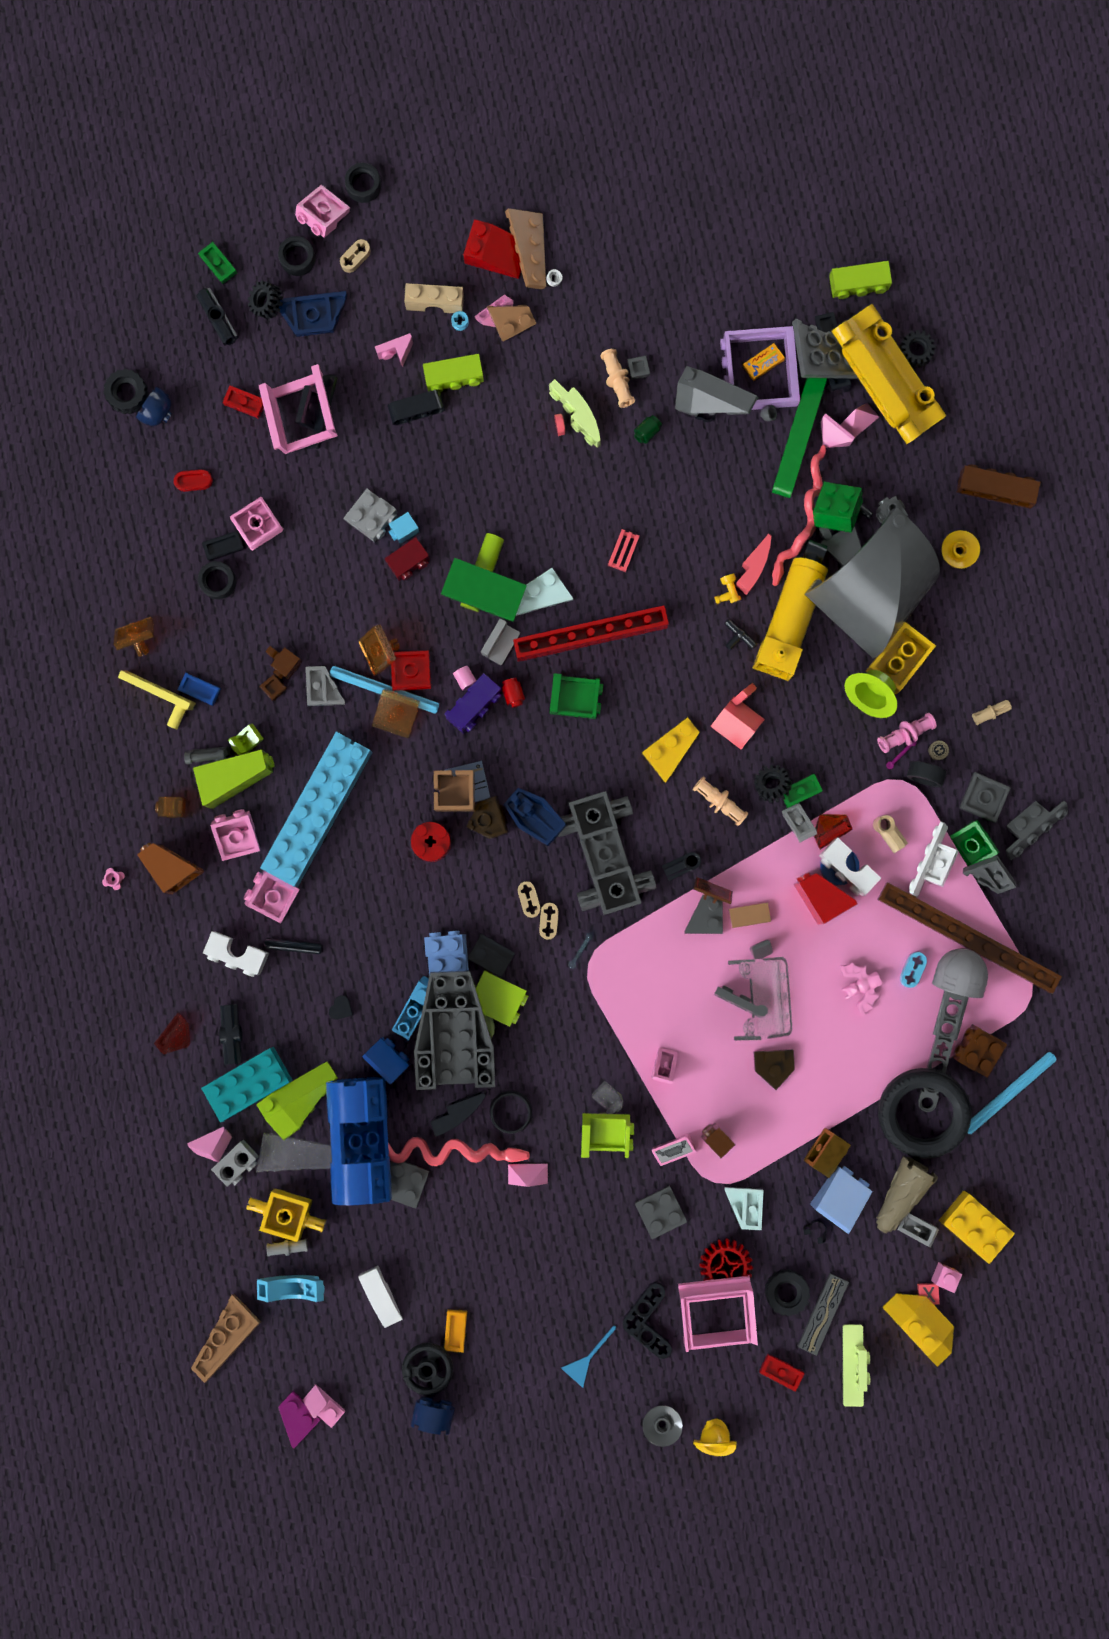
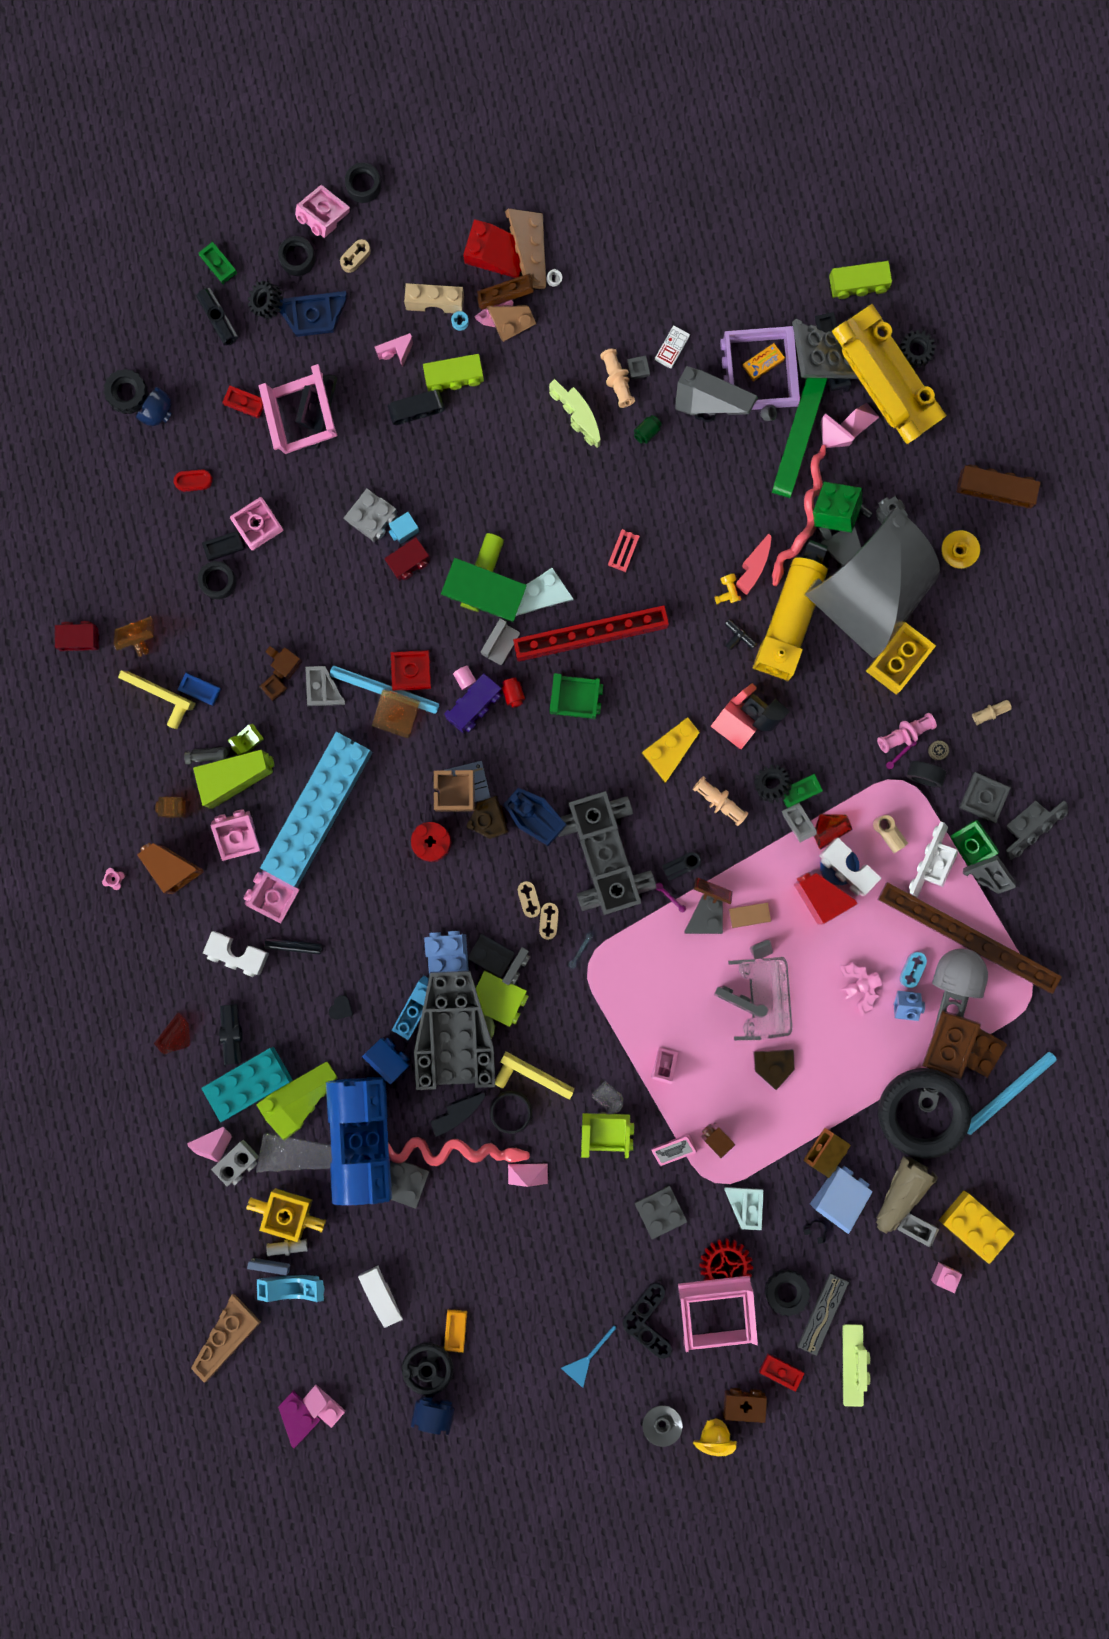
(76, 636): none -> dark red brick
(269, 1266): none -> sand blue tile
(378, 649): clear orange tile -> none
(505, 291): none -> reddish brown tile
(512, 1063): none -> light yellow piece
(521, 959): none -> dark grey plate
(560, 424): coral tile -> none
(659, 886): none -> magenta hinge
(672, 347): none -> white tile
(754, 1411): none -> reddish brown brick
(765, 716): none -> black brick
(872, 693): lime hose -> none
(908, 1005): none -> medium blue brick
(922, 1324): yellow wedge -> none
(929, 1290): coral tile -> none
(951, 1044): none -> reddish brown tile

